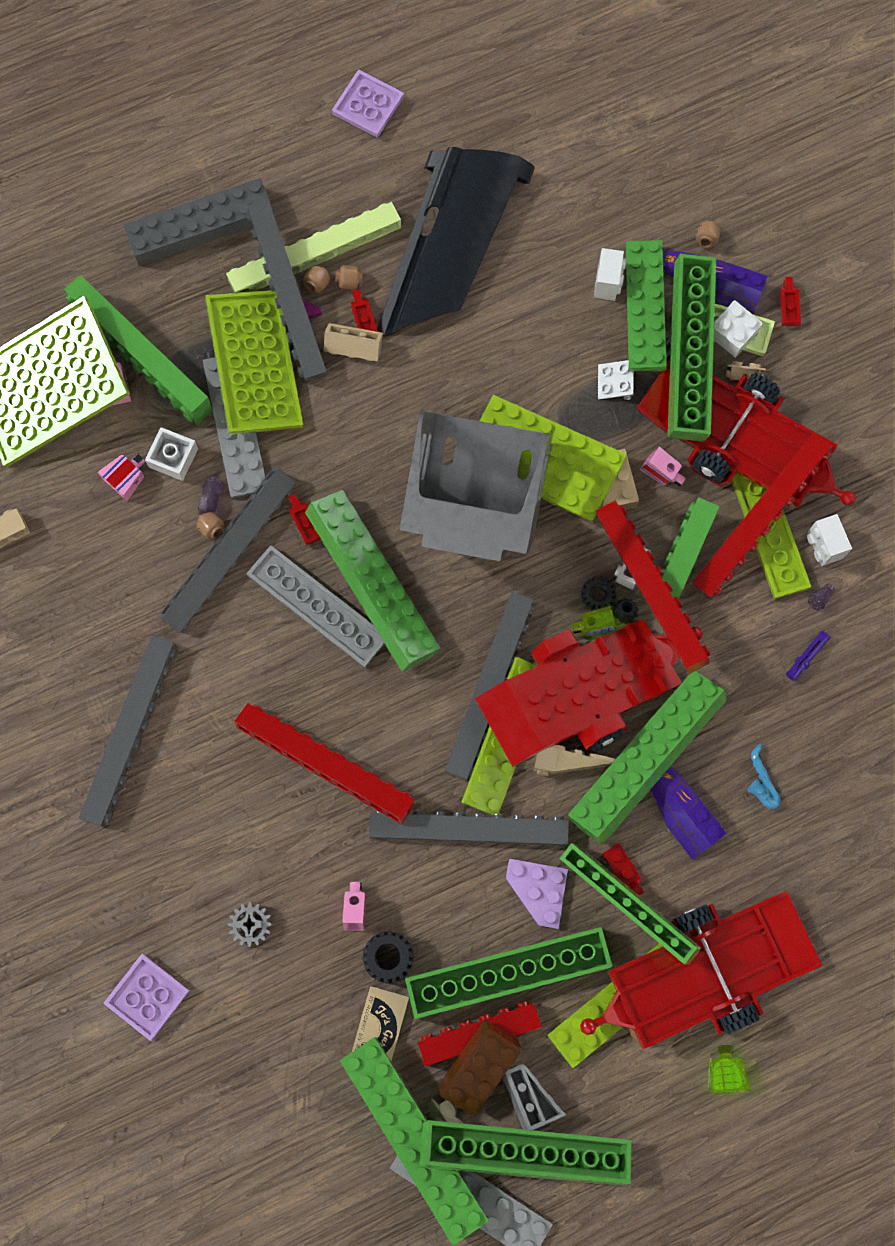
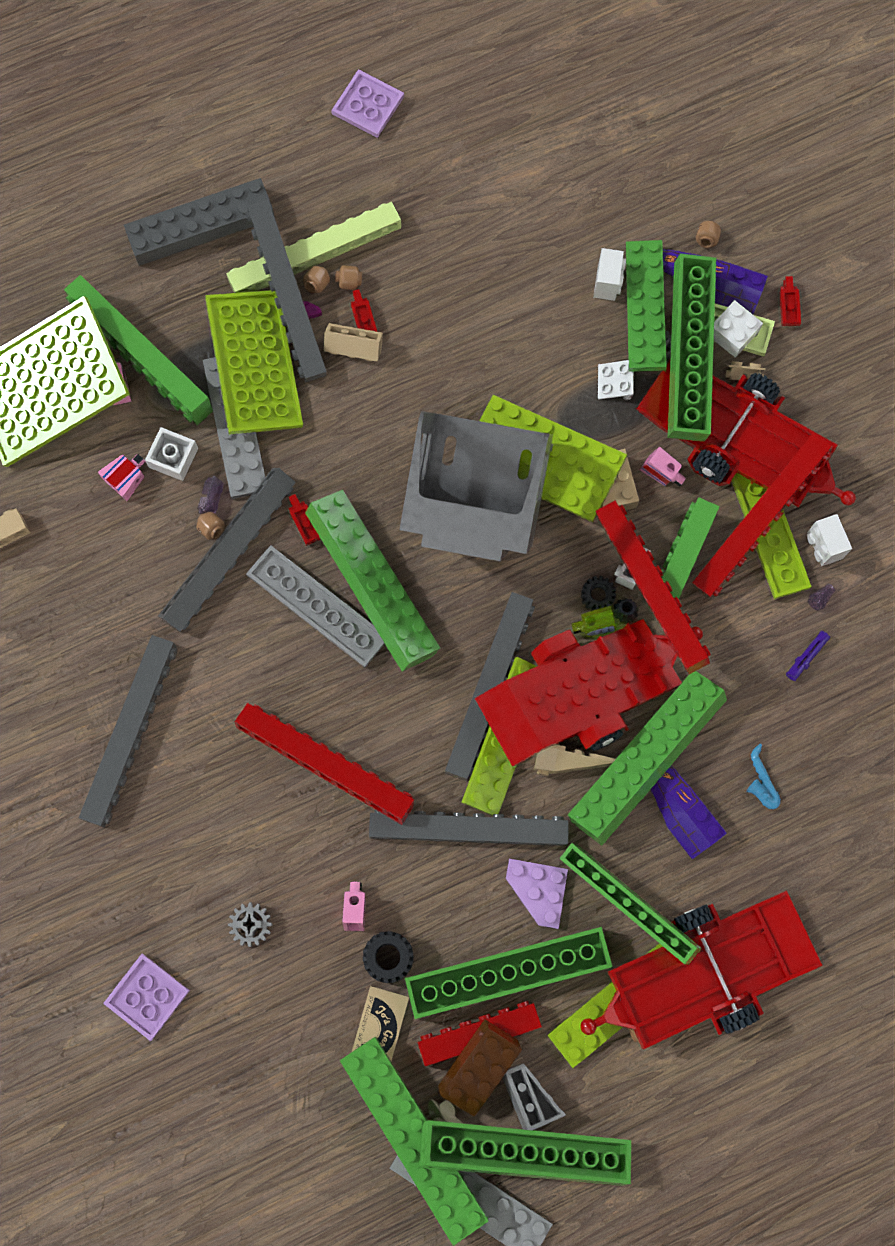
(439, 268): black panel -> none
(623, 868): red hinge -> none
(727, 1073): clear neon green torso -> none

